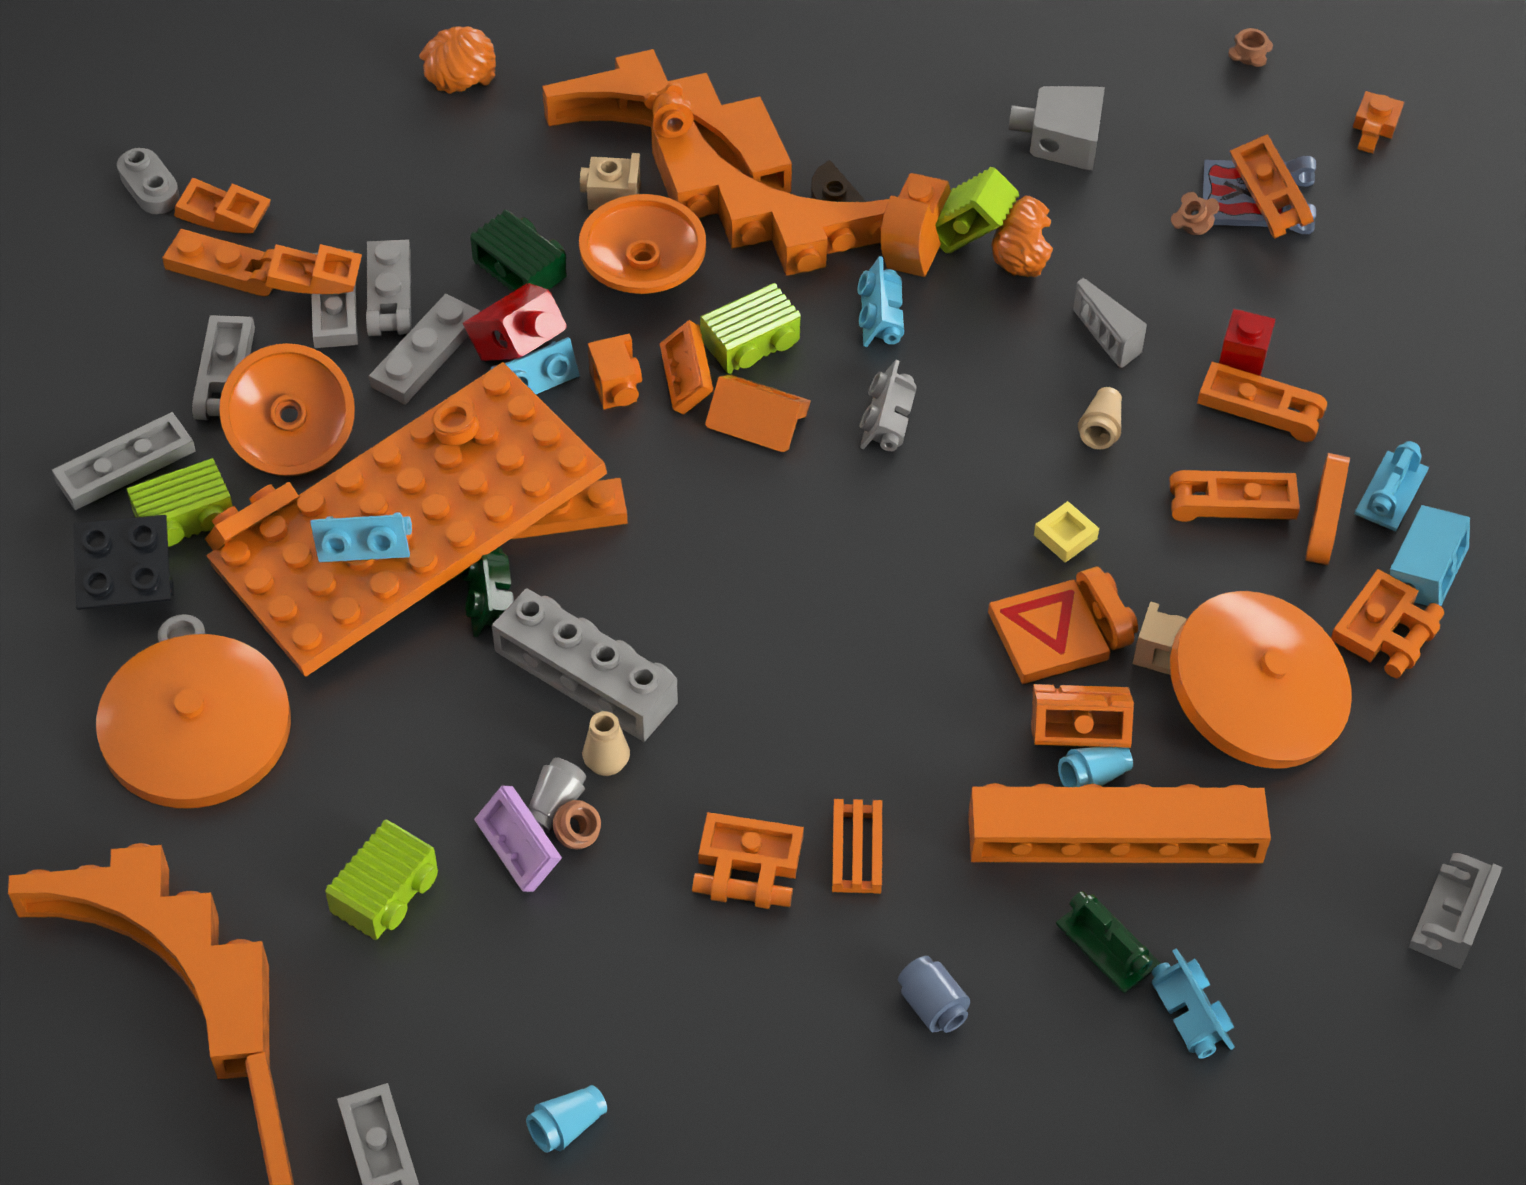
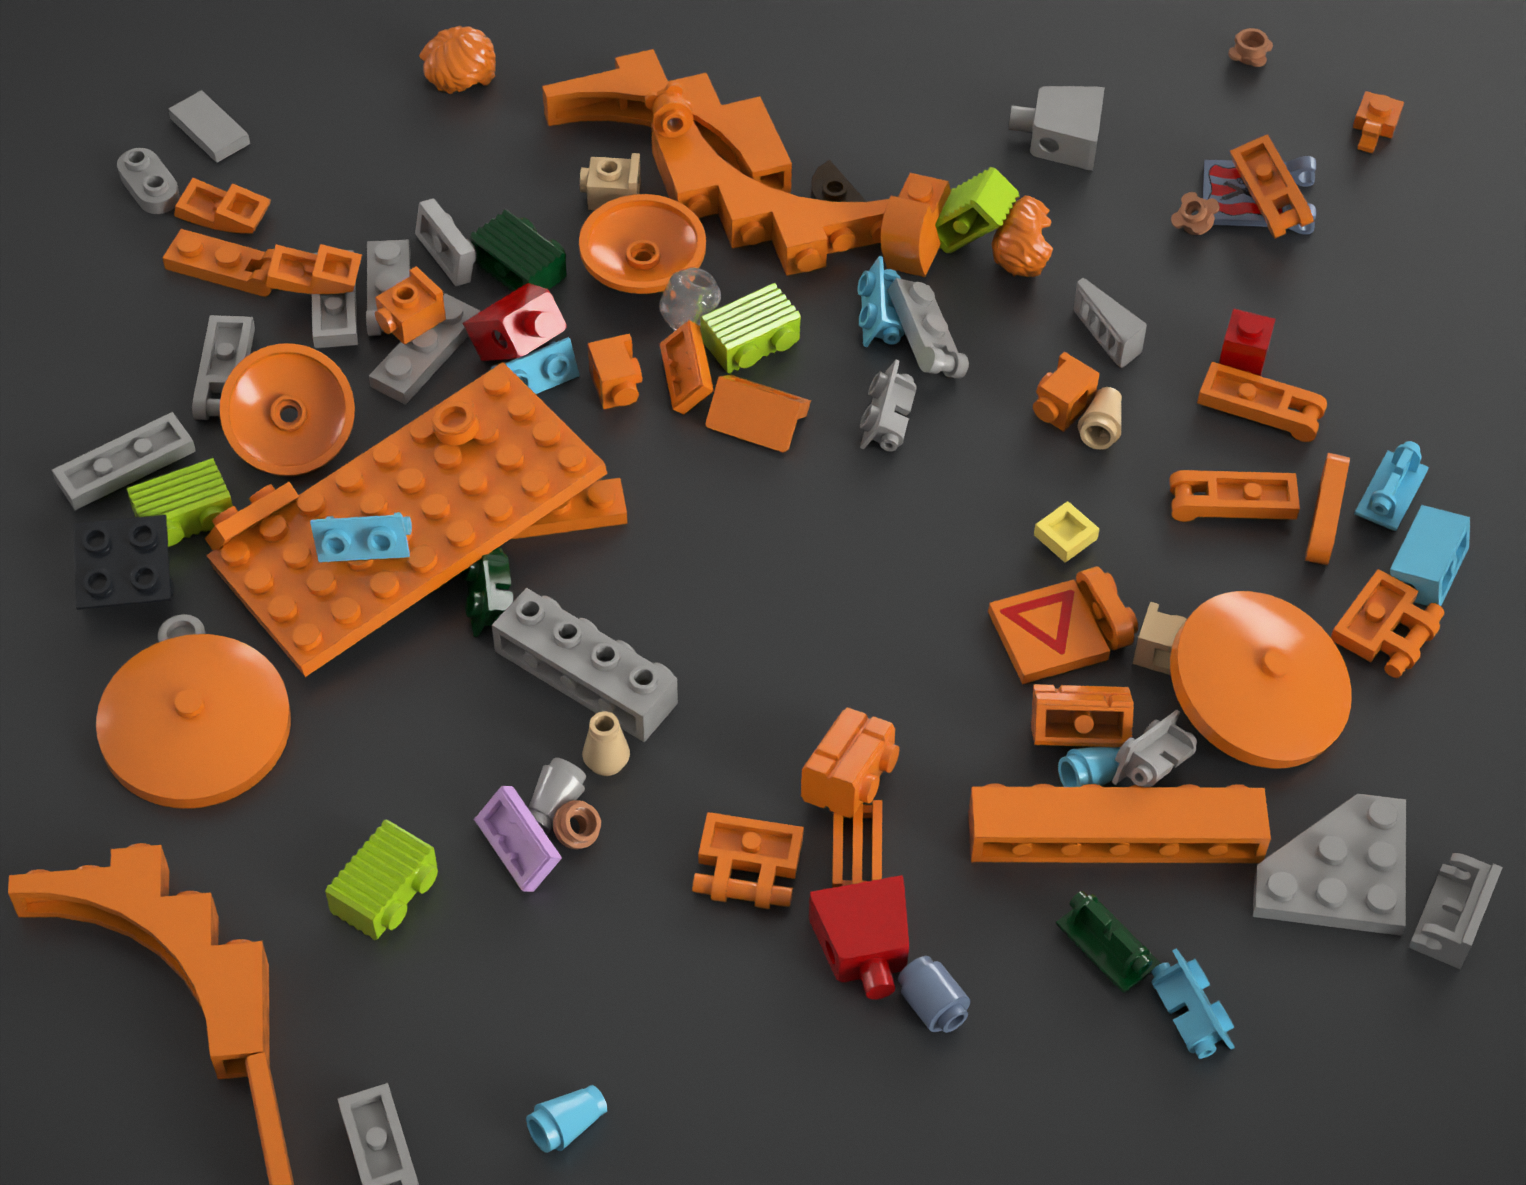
(209, 126): none -> light grey tile
(410, 307): none -> orange brick
(445, 242): none -> light grey plate
(688, 297): none -> clear head
(849, 763): none -> orange brick
(863, 932): none -> red torso
(926, 329): none -> light grey plate
(1065, 392): none -> orange brick
(1154, 752): none -> light grey hinge
(1341, 870): none -> light grey plate

